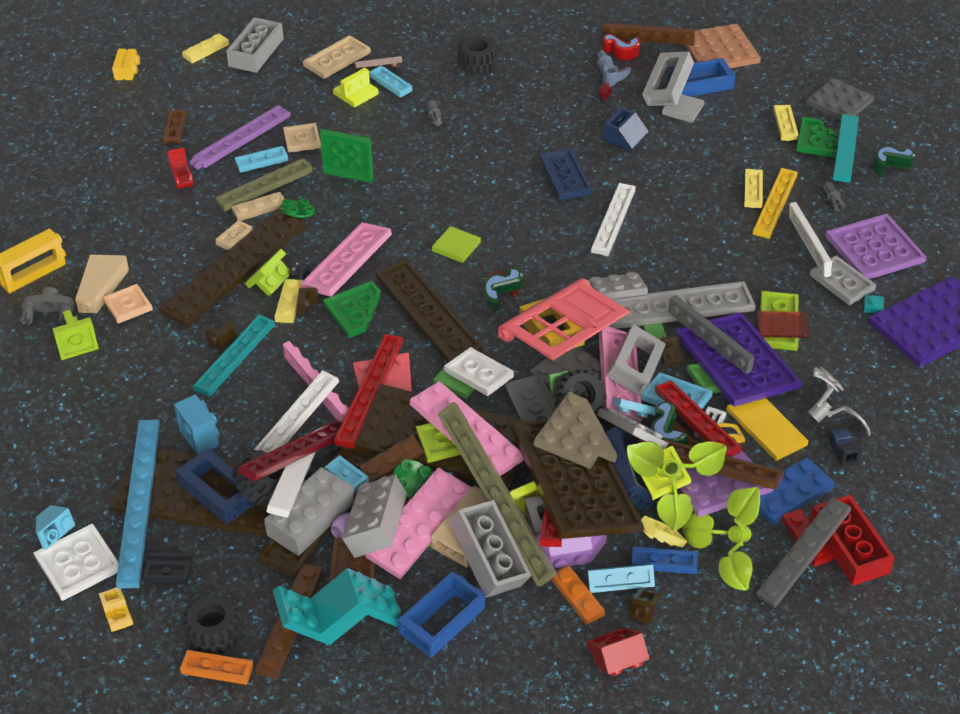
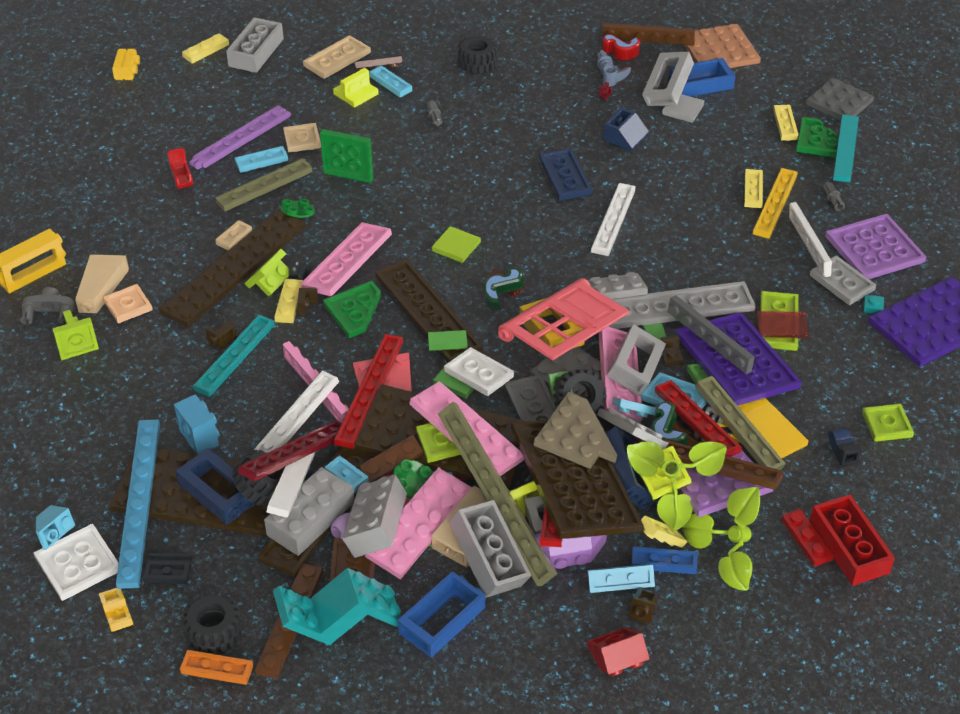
(175, 127): reddish brown plate -> none
(257, 206): tan plate -> none
(447, 340): none -> bright green tile
(578, 595): orange plate -> none
(739, 423): none -> olive plate
(798, 487): blue plate -> none
(803, 552): dark grey plate -> none
(821, 408): light grey plant -> none
(887, 422): none -> lime tile
(892, 157): dark green animal -> none

